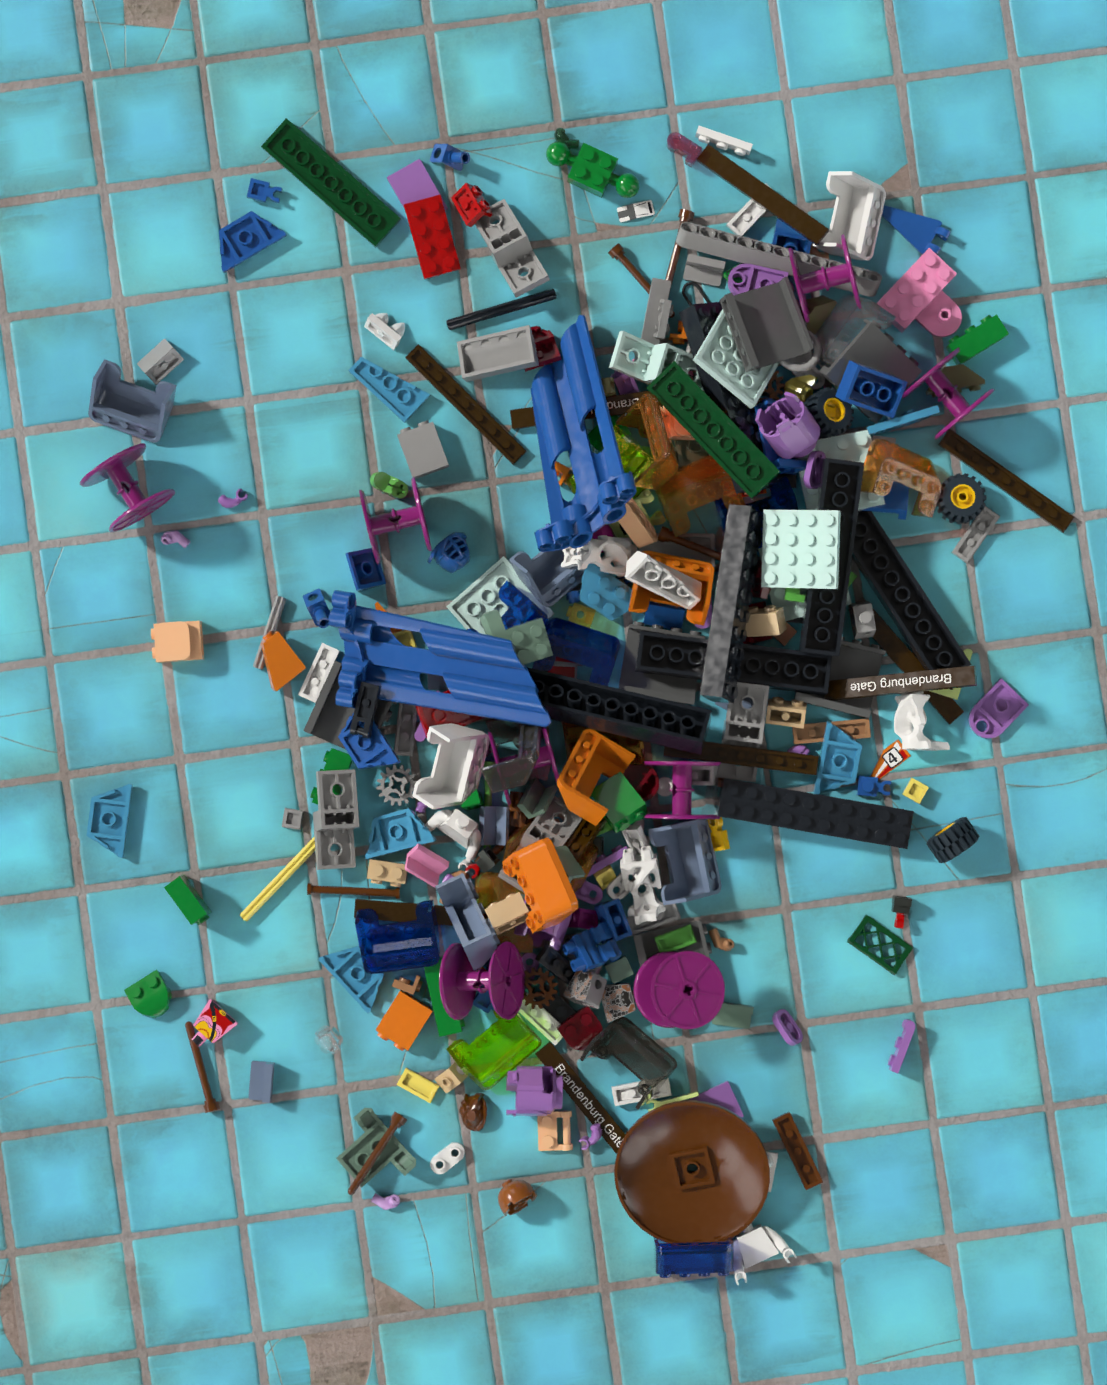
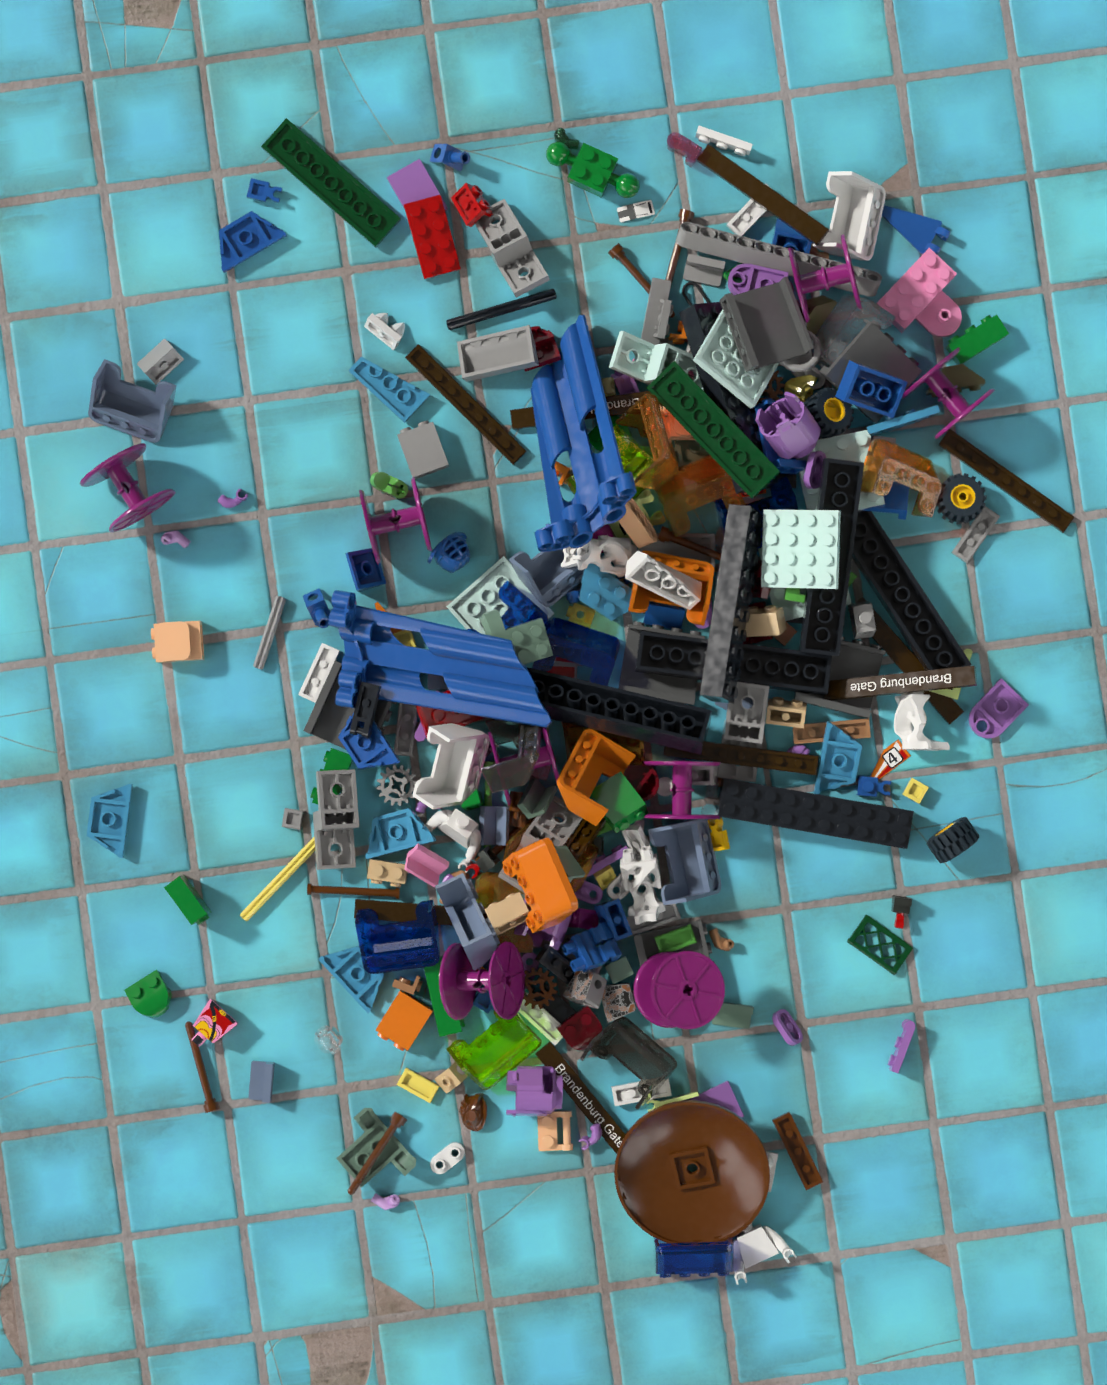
(280, 660): orange slope -> none
(514, 1196): dark orange cylinder -> none

